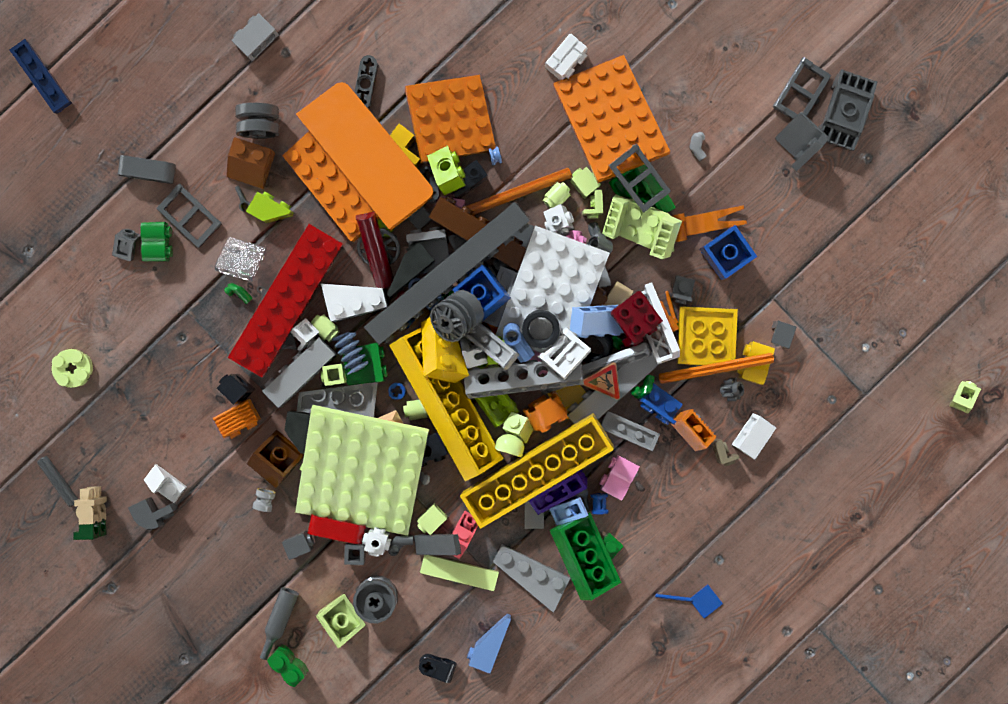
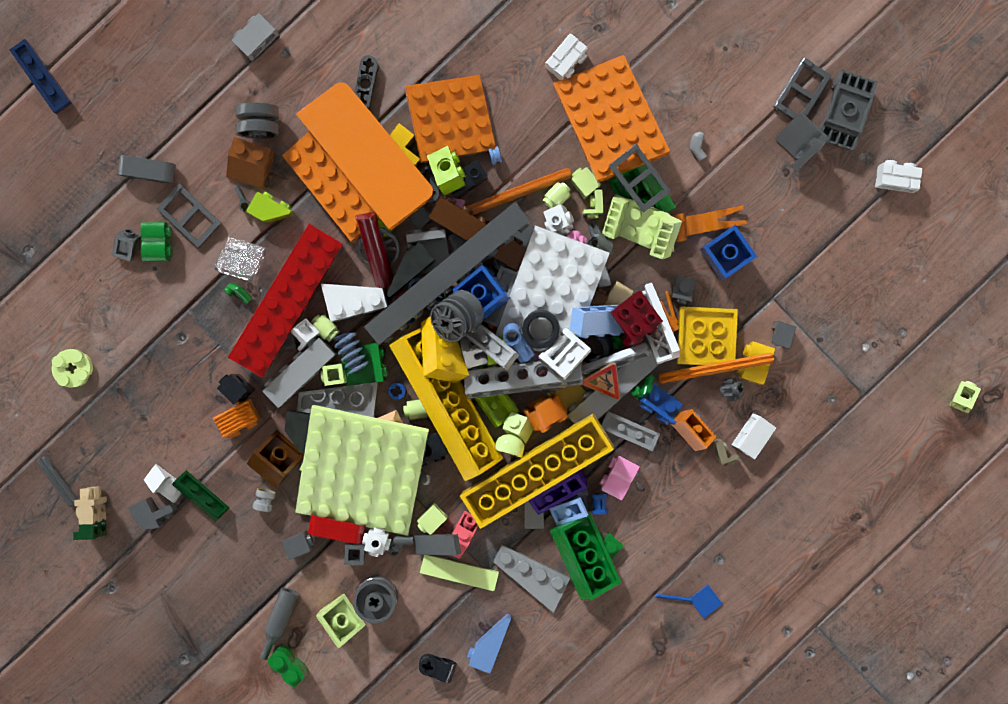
(200, 496): none -> dark green tile
(898, 177): none -> white brick

